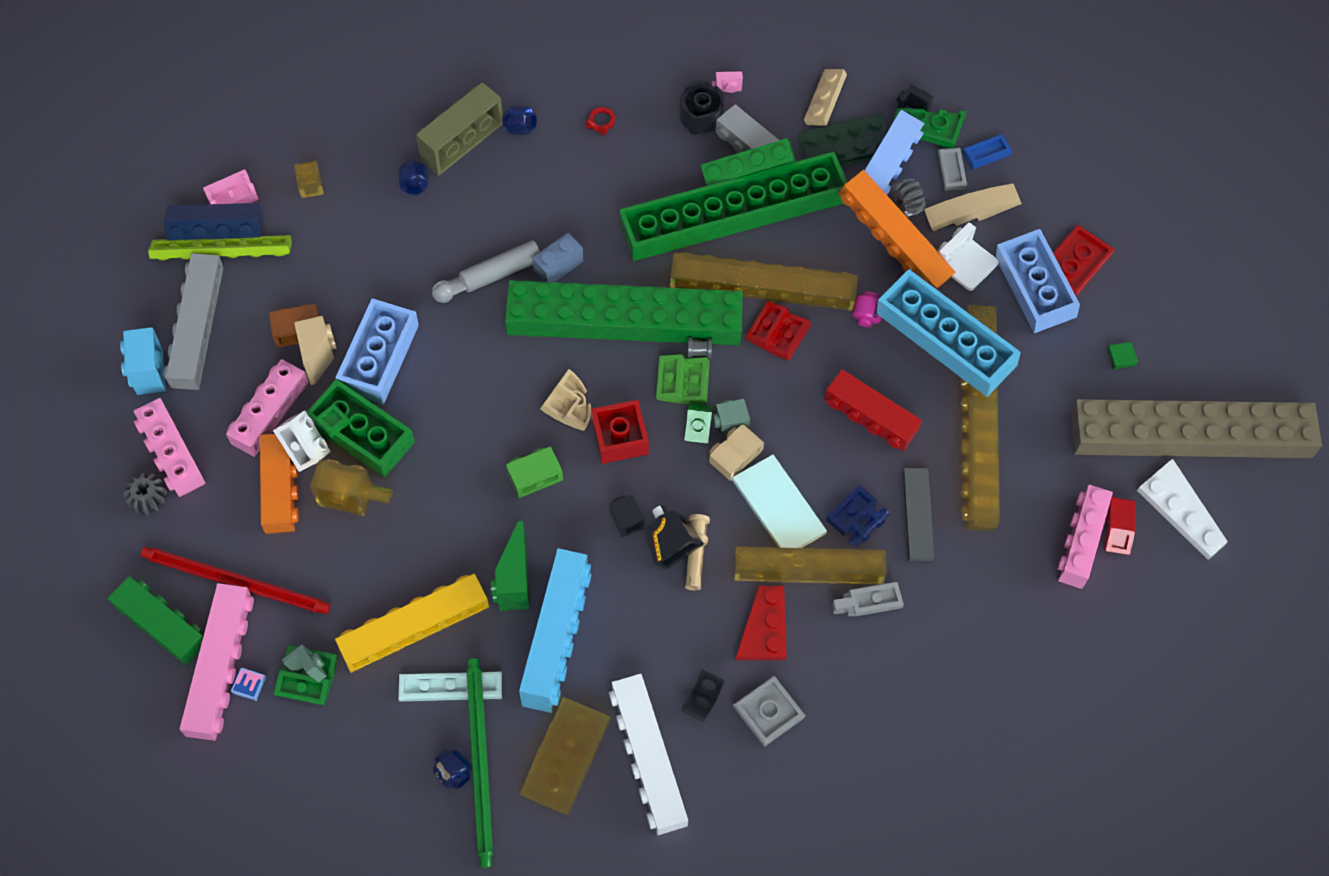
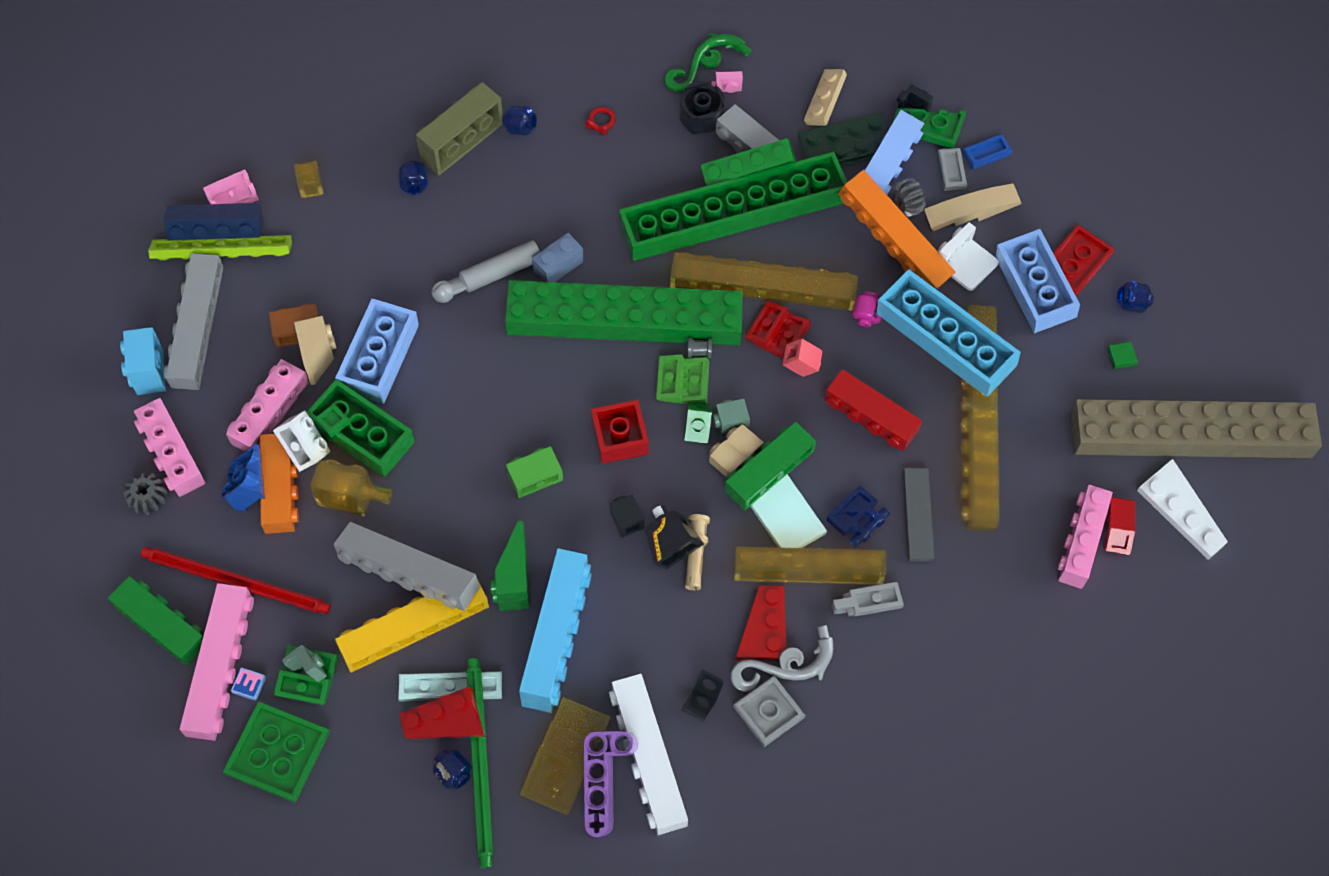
(244, 480): none -> blue slope
(276, 752): none -> green plate
(406, 566): none -> light grey brick
(447, 716): none -> red wing
(568, 402): tan brick -> none
(605, 783): none -> medium lavender beam
(710, 62): none -> green plant
(769, 465): none -> green brick
(802, 357): none -> coral brick
(817, 667): none -> light grey plant
(1135, 297): none -> clear blue head

